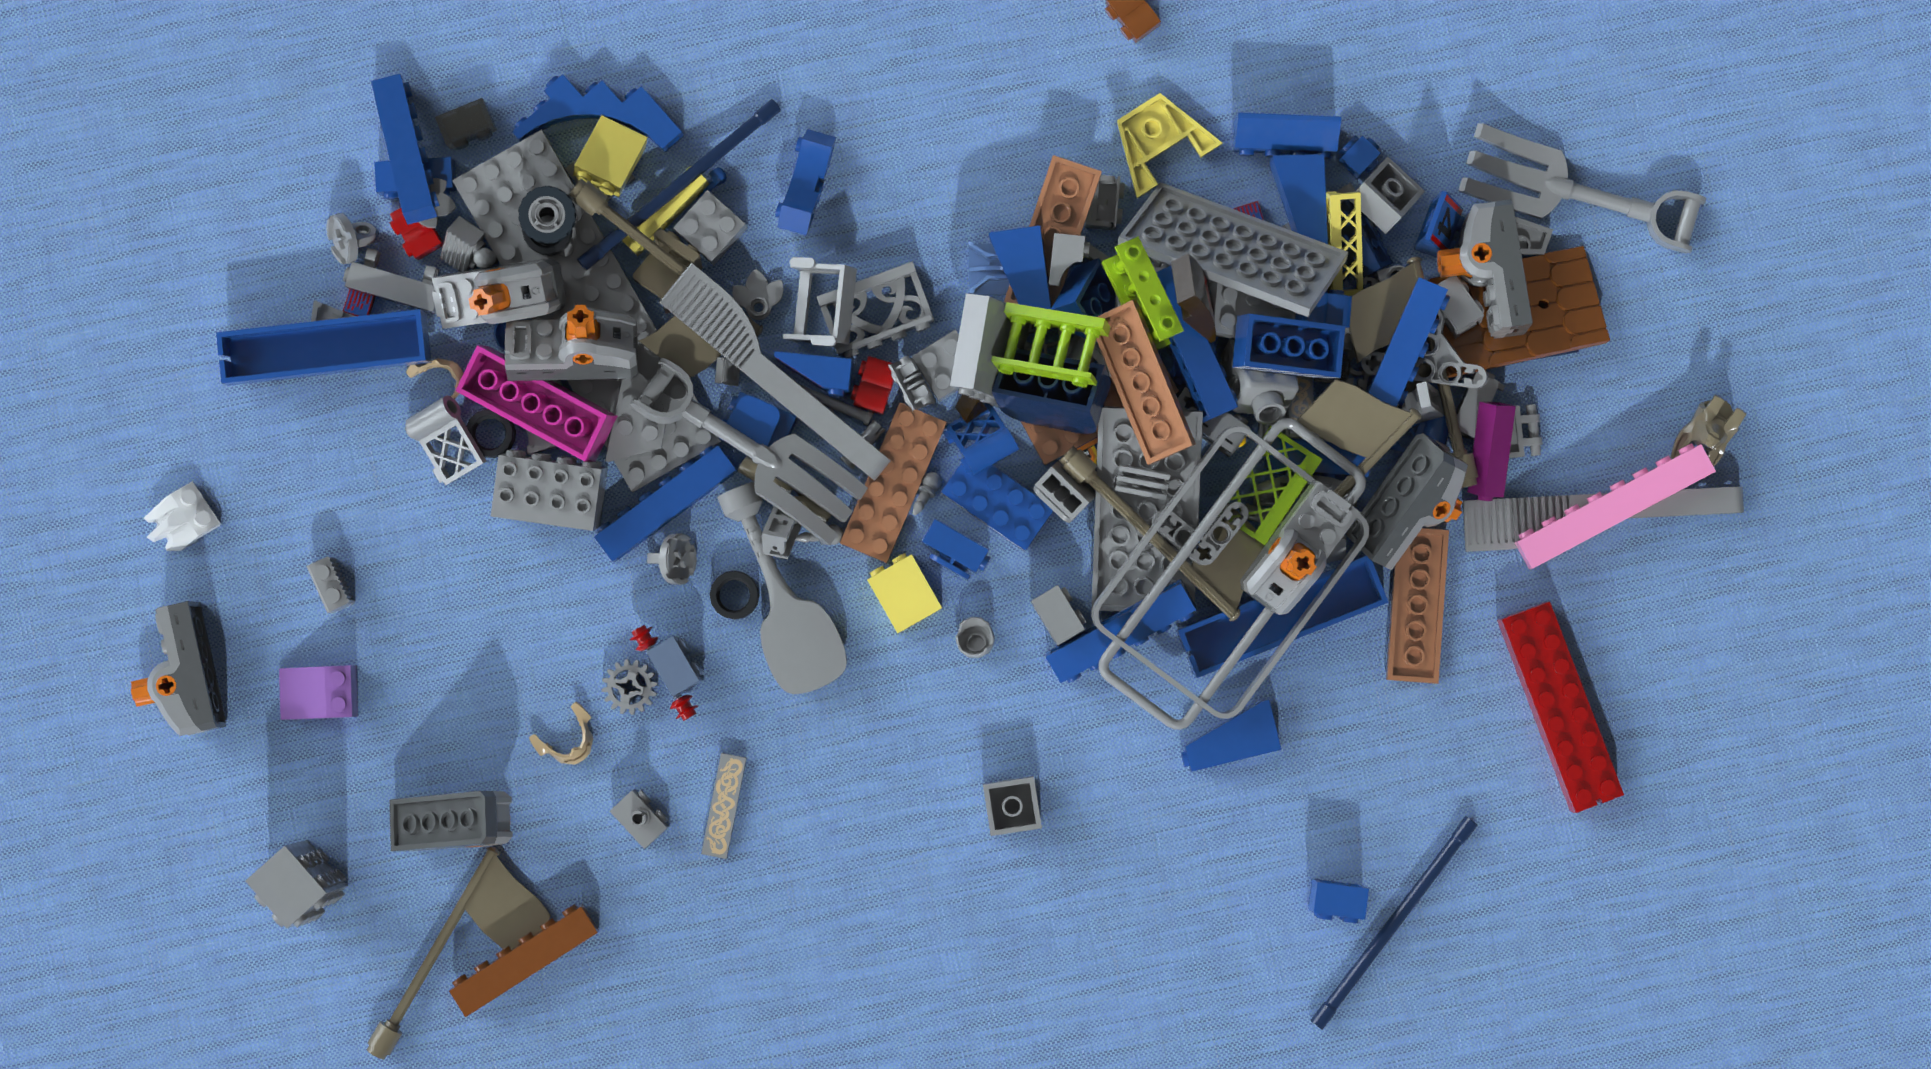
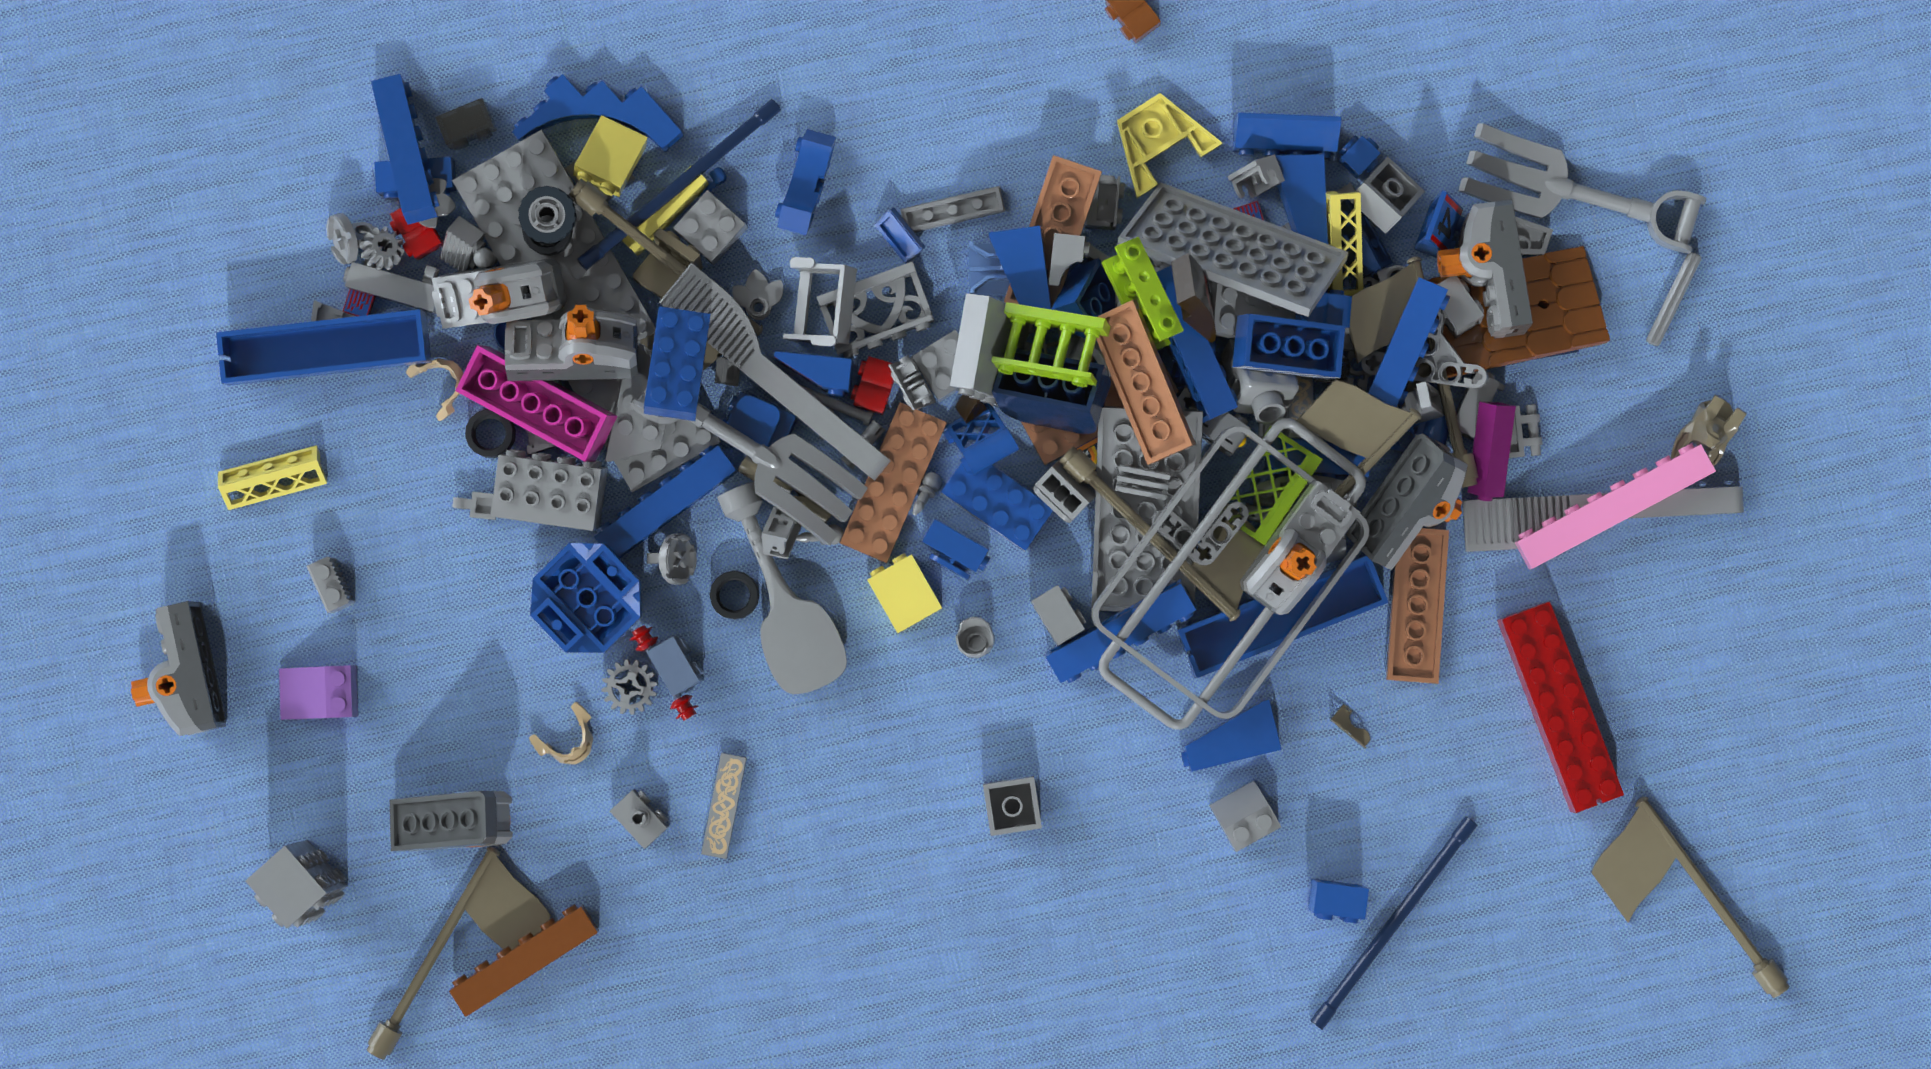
(182, 518): white plate -> none
(268, 473): none -> light yellow fence
(389, 244): none -> light grey gear
(433, 422): light grey piece -> none
(479, 505): none -> light grey plate
(559, 601): none -> blue piece
(677, 363): none -> blue brick
(899, 235): none -> blue tile
(954, 209): none -> light grey tile
(1245, 816): none -> light grey slope
(1257, 176): none -> light grey hinge
(1343, 721): none -> dark tan piece
(1638, 864): none -> dark tan flag
(1673, 299): none -> light grey axle

